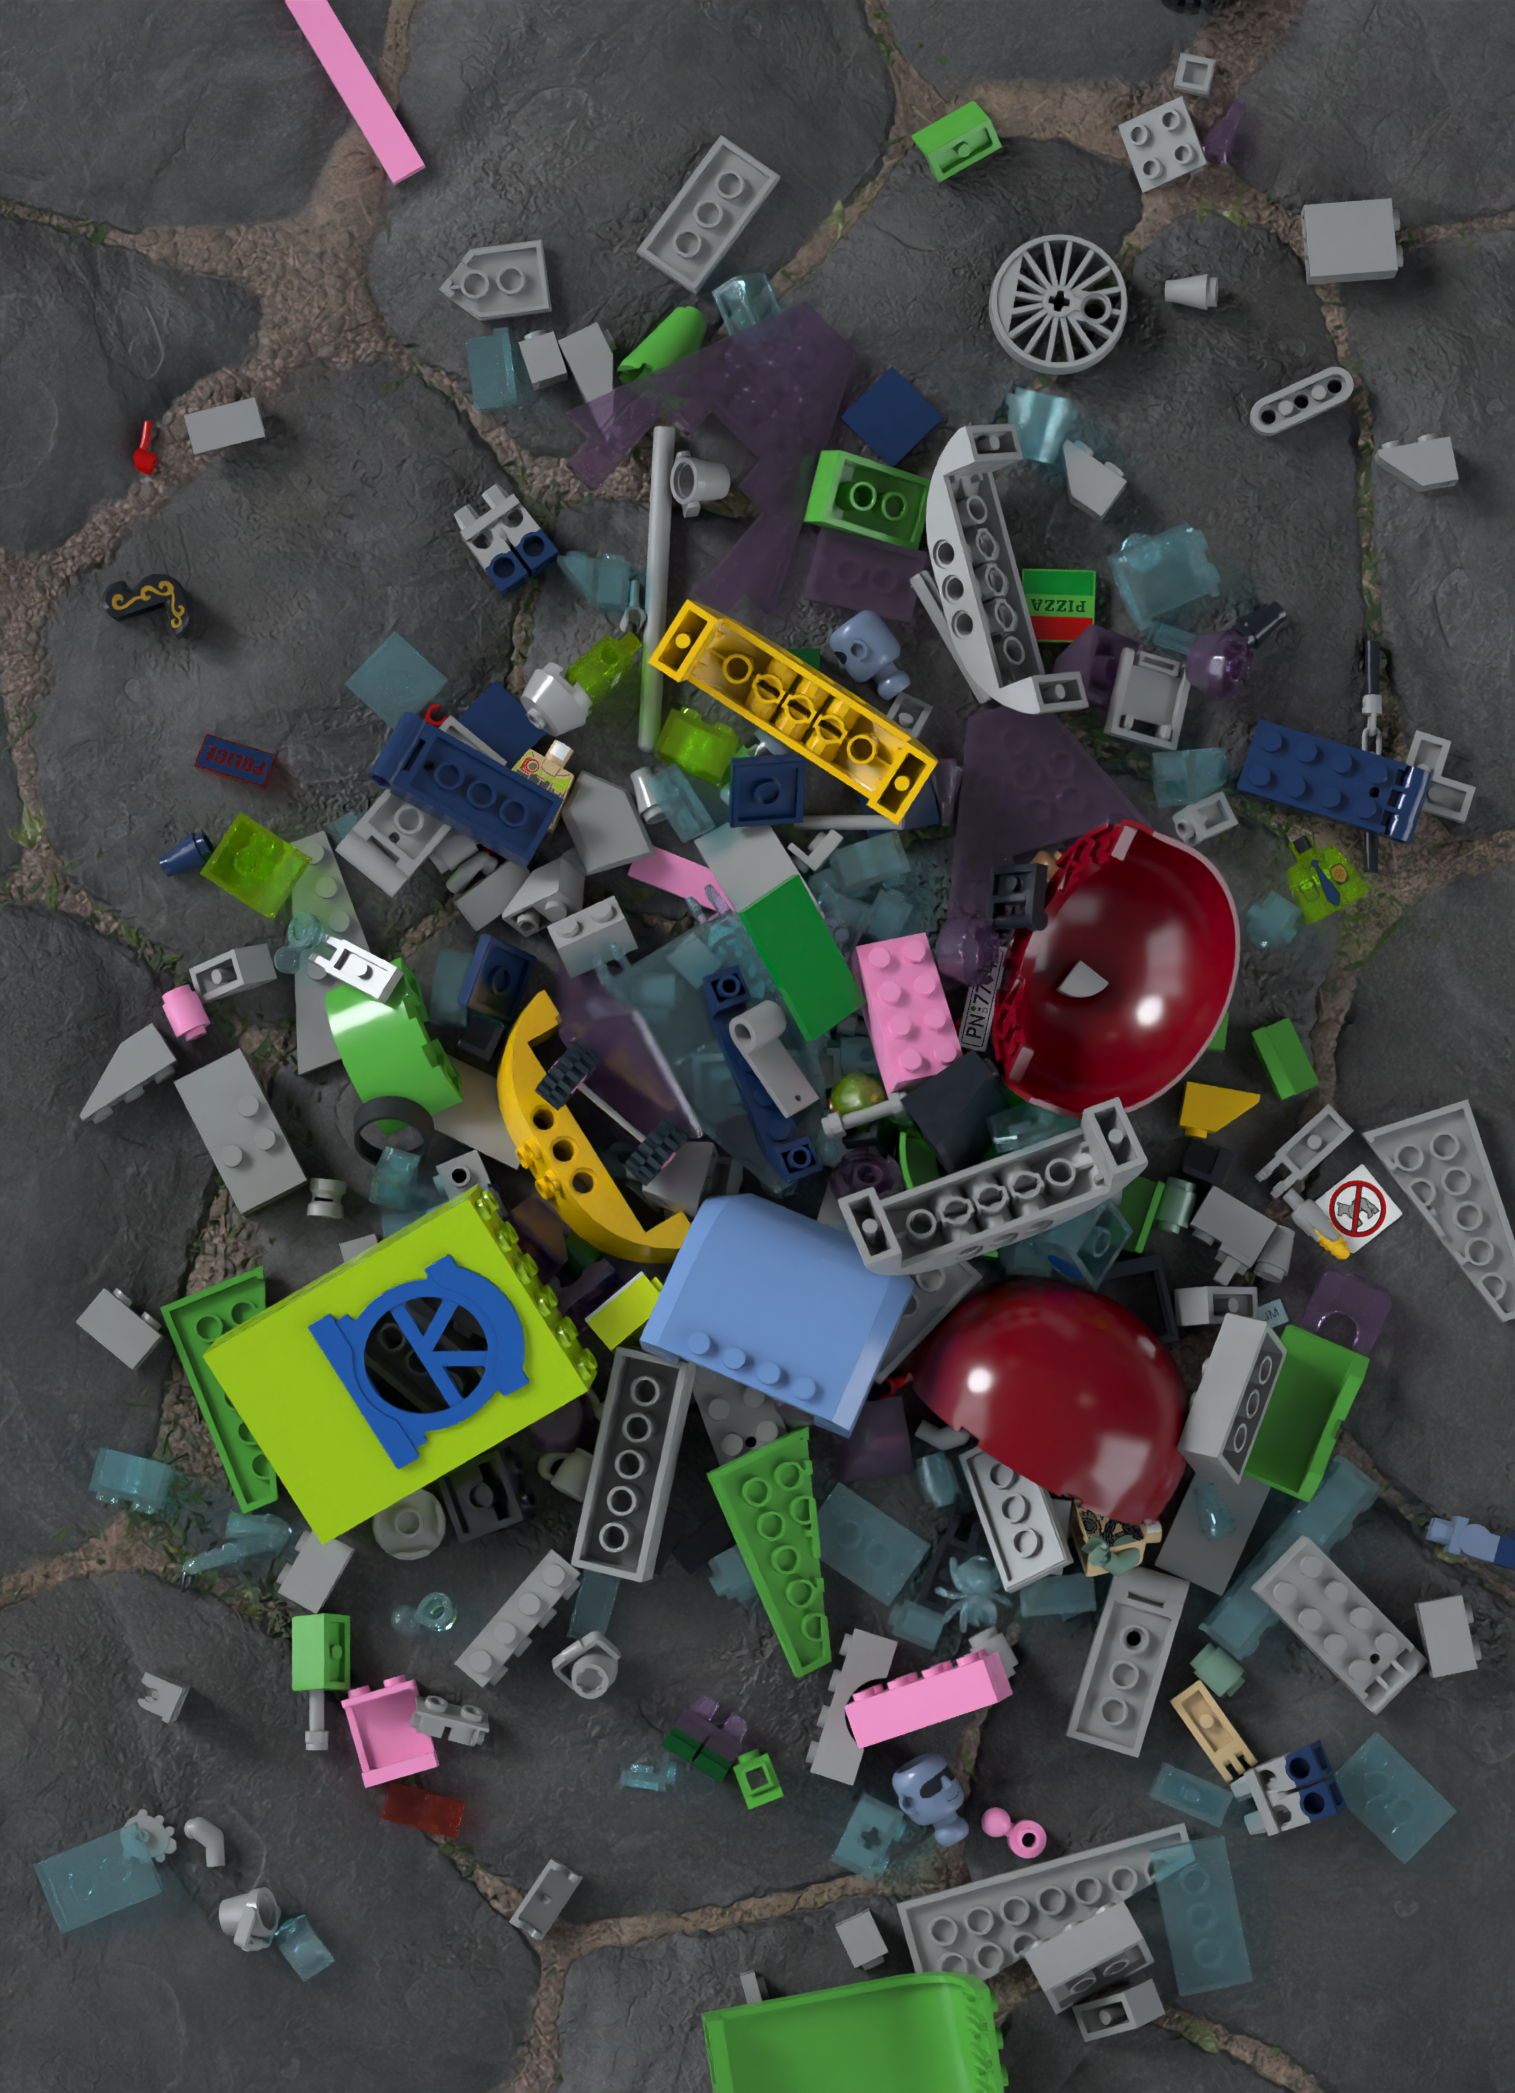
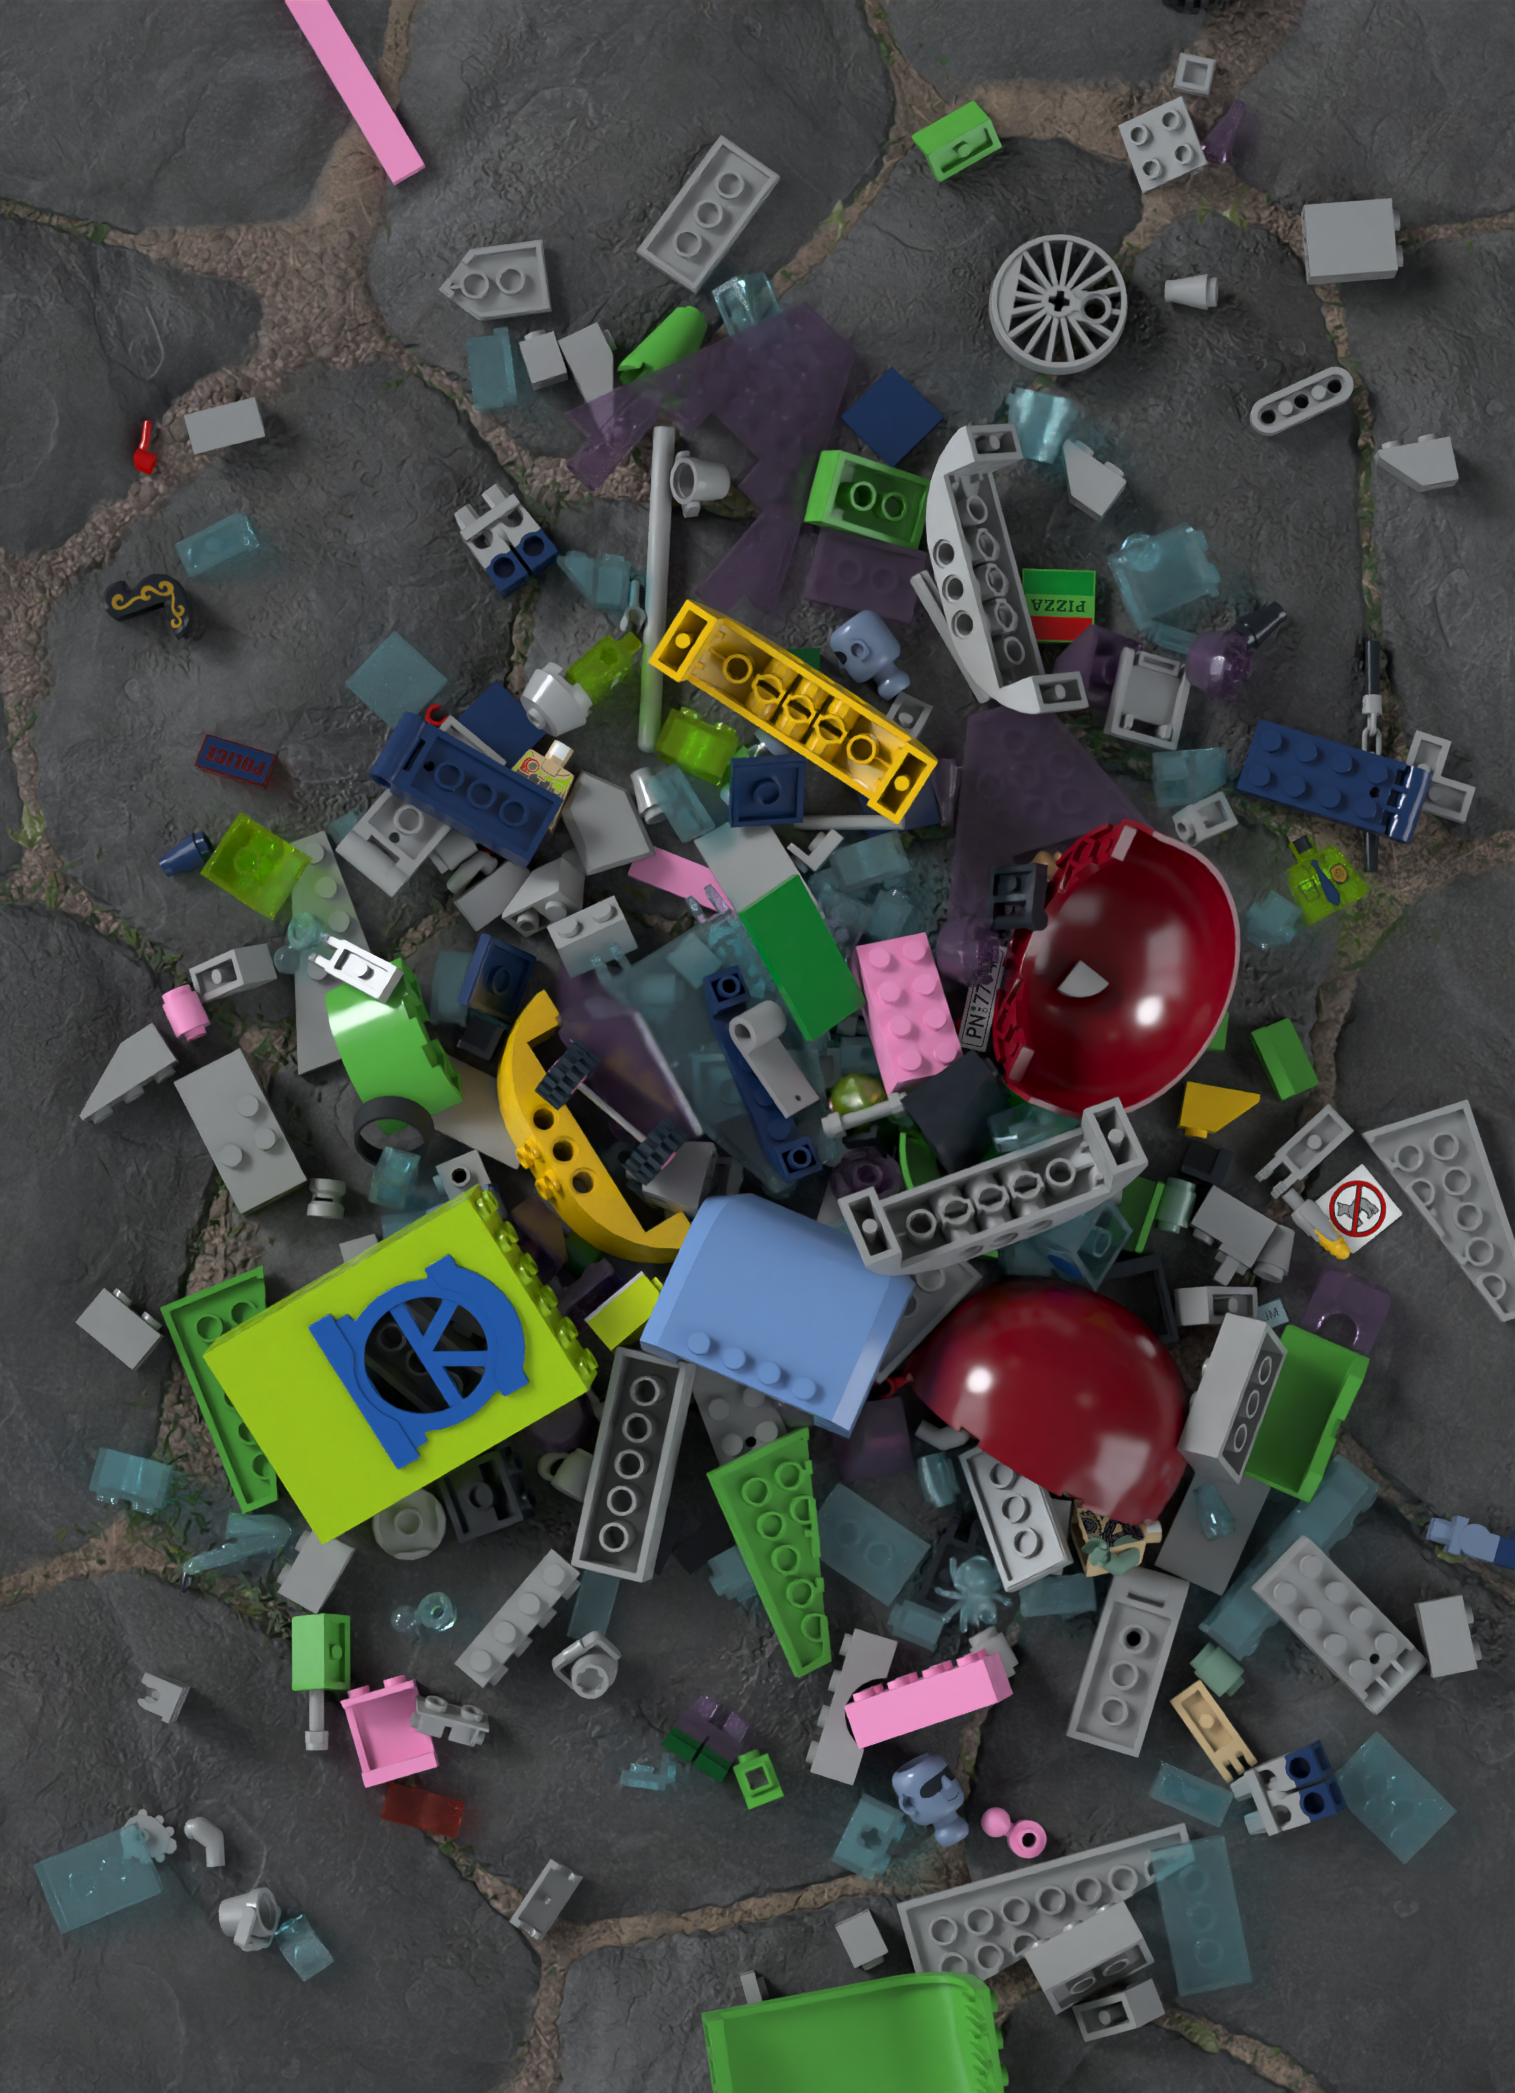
(217, 544): none -> clear light blue slope

